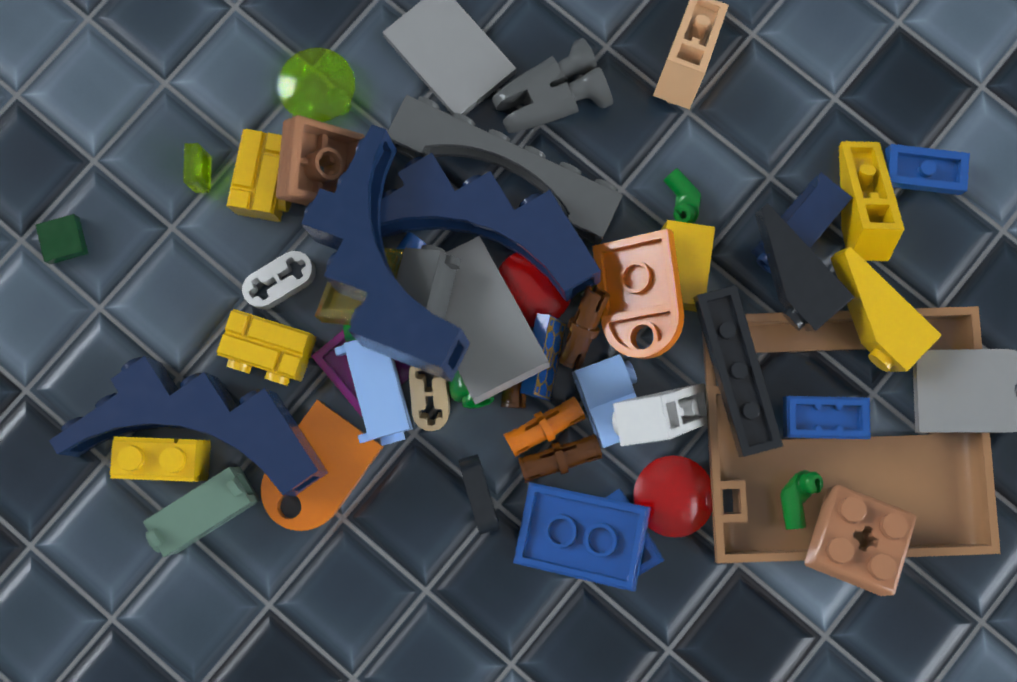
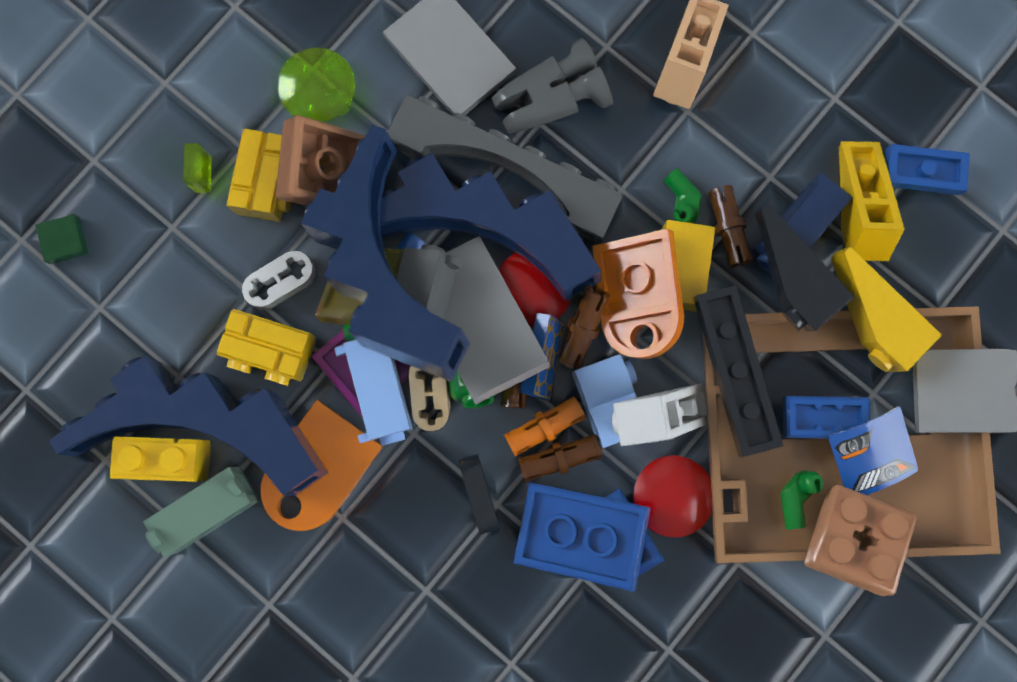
(730, 226): none -> reddish brown pin
(874, 453): none -> sticker

